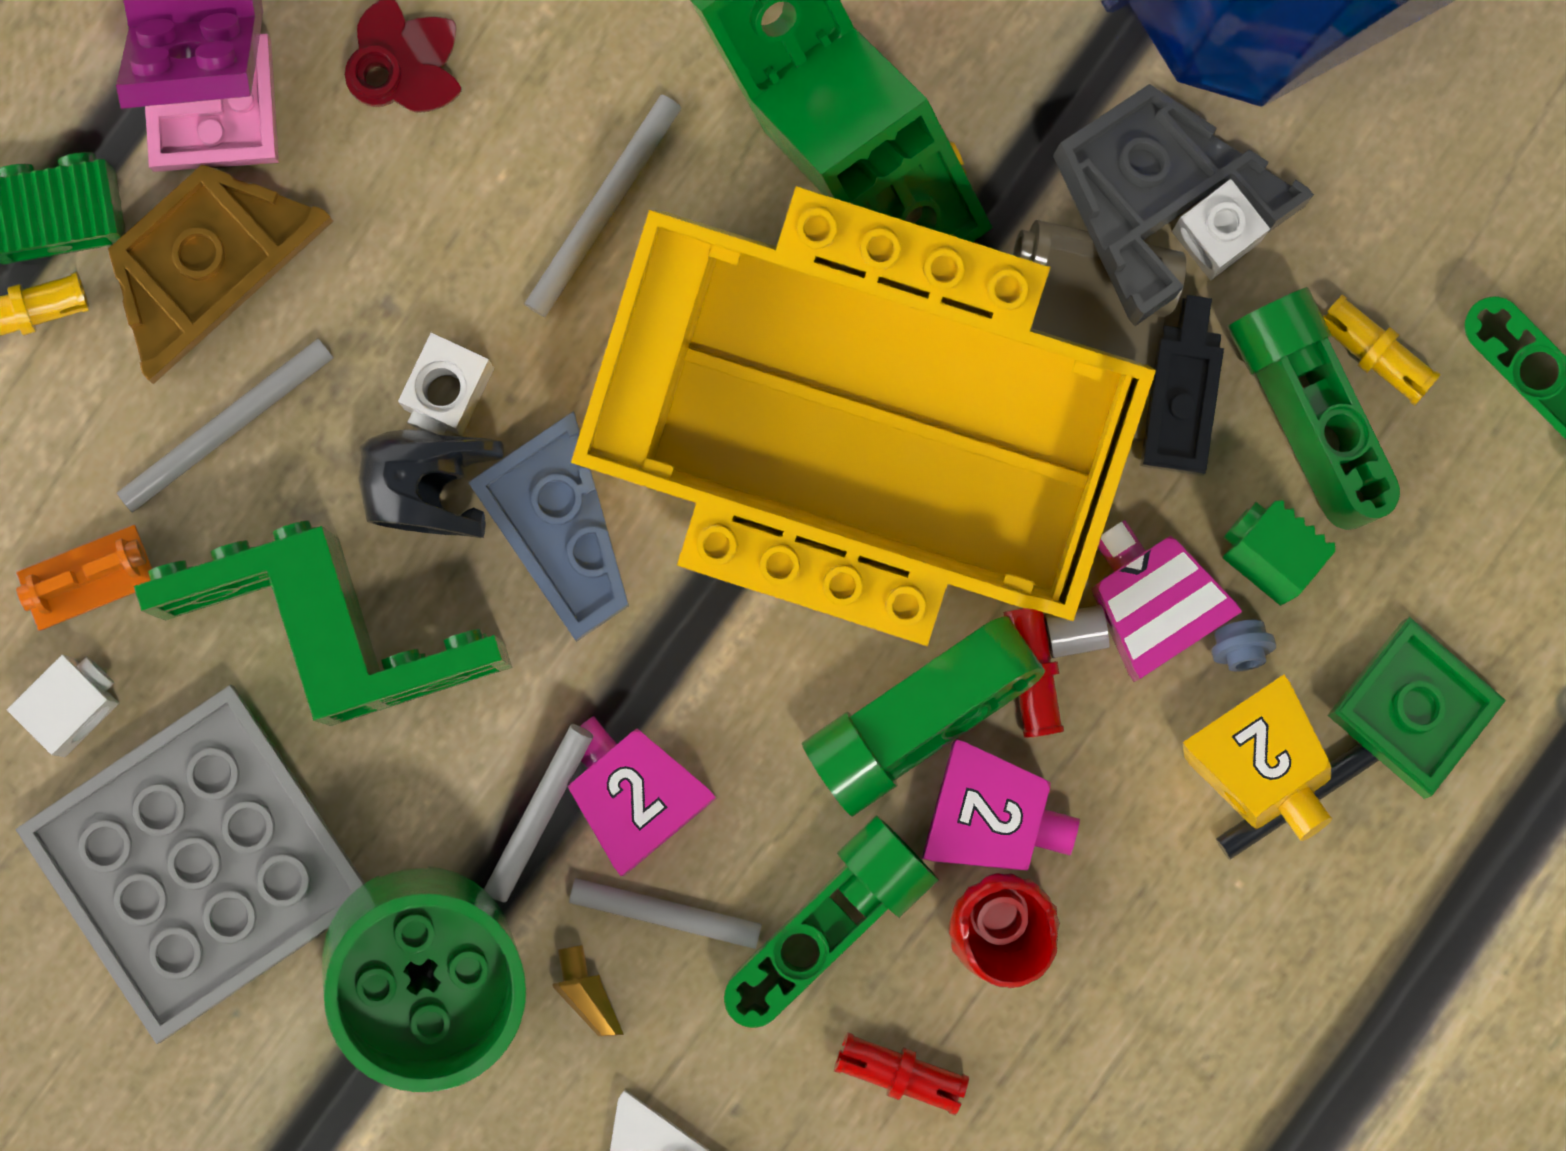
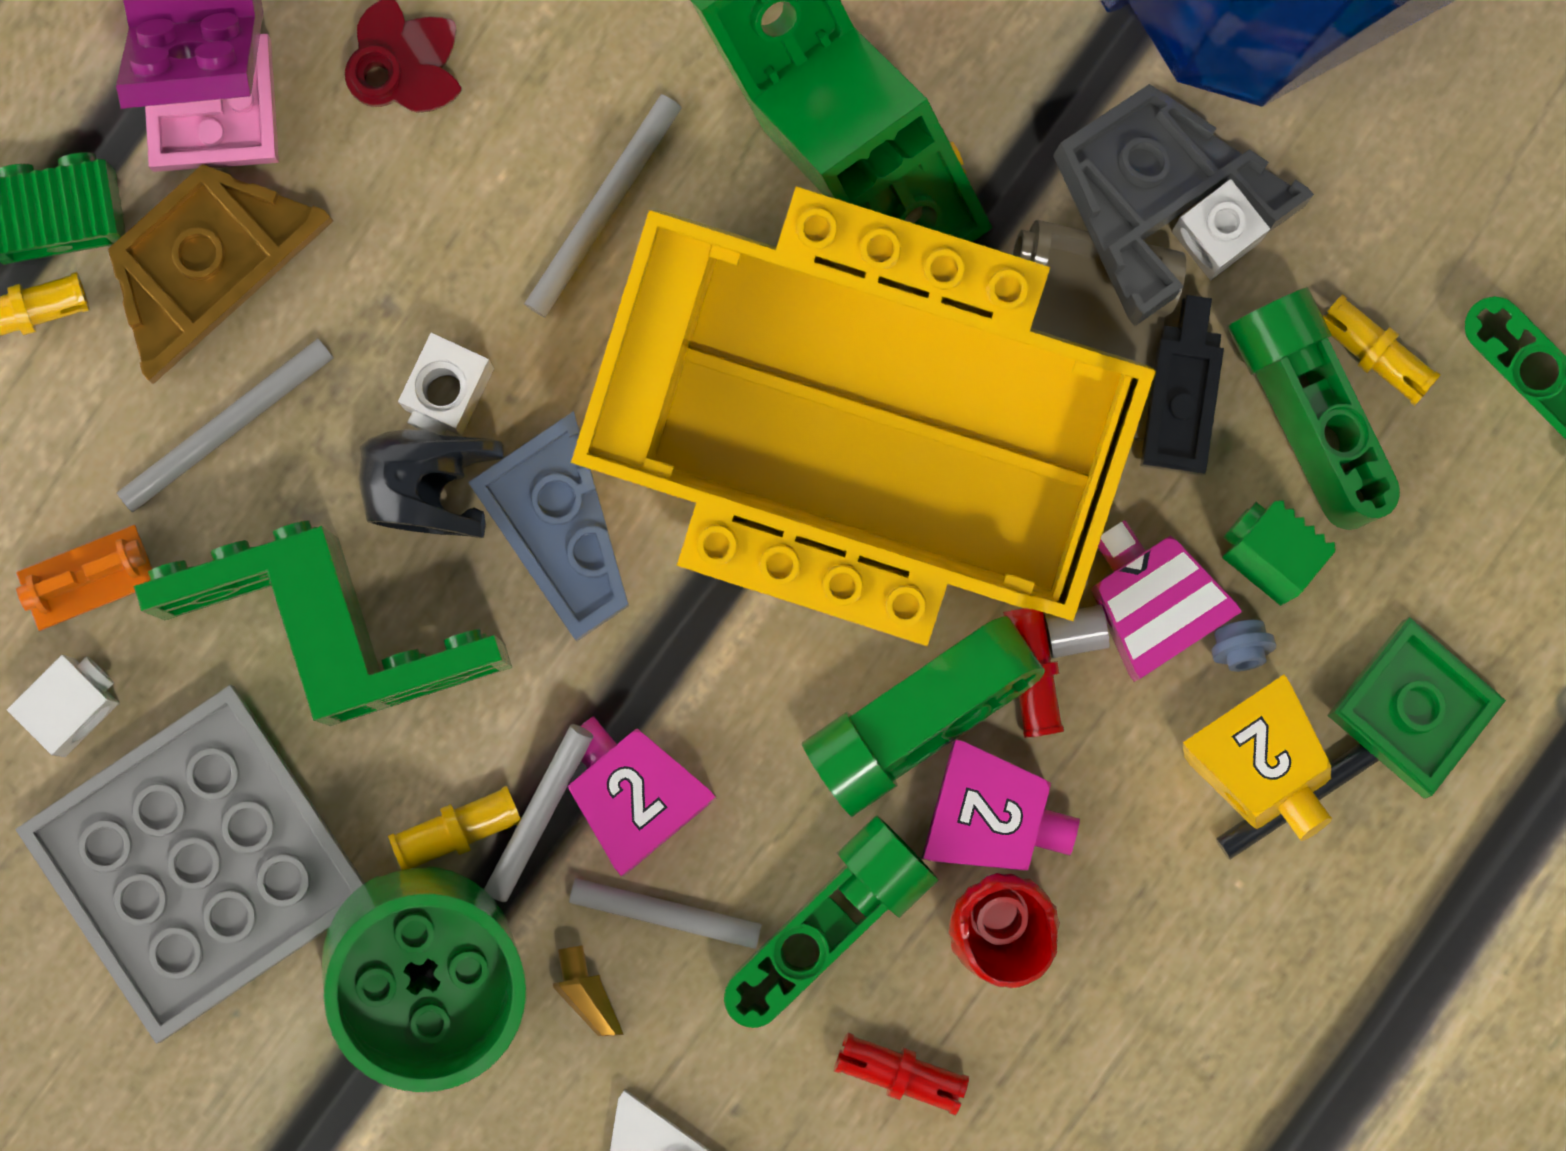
(454, 829): none -> yellow pin

